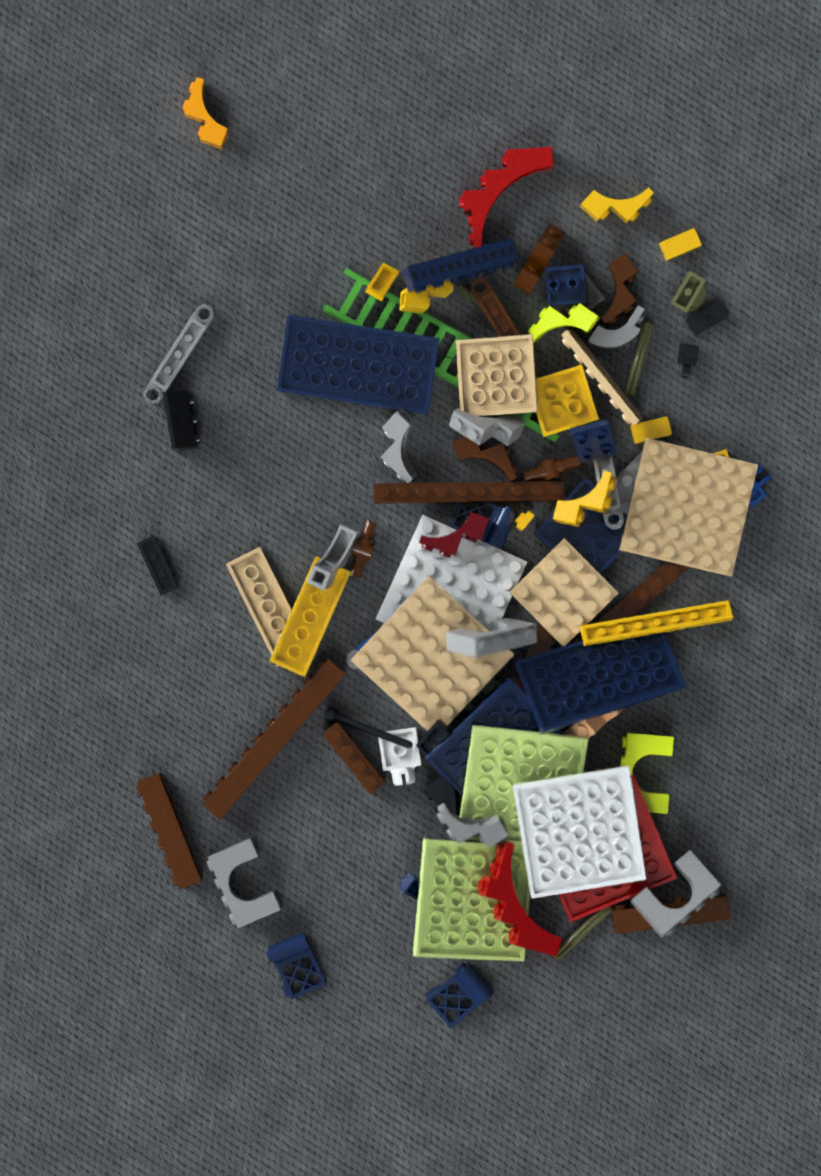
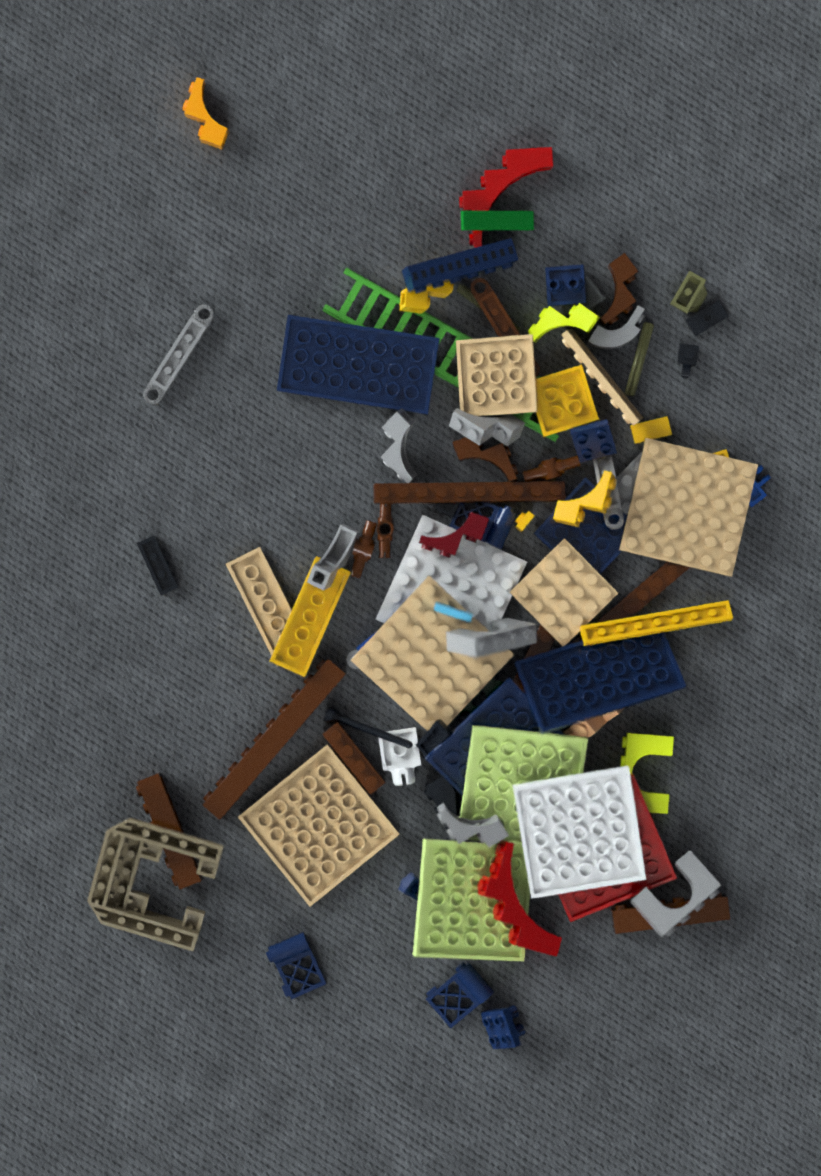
(115, 875): none -> dark tan slope
(181, 420): black slope -> none
(242, 910): light grey arch -> none
(318, 825): none -> tan plate
(382, 281): yellow tile -> none
(385, 540): none -> reddish brown pin
(453, 611): none -> medium azure tile
(497, 220): none -> green tile
(501, 1027): none -> dark blue plate
(539, 258): reddish brown arch -> none
(582, 931): olive axle -> none
(598, 206): yellow arch -> none
(680, 244): yellow tile -> none

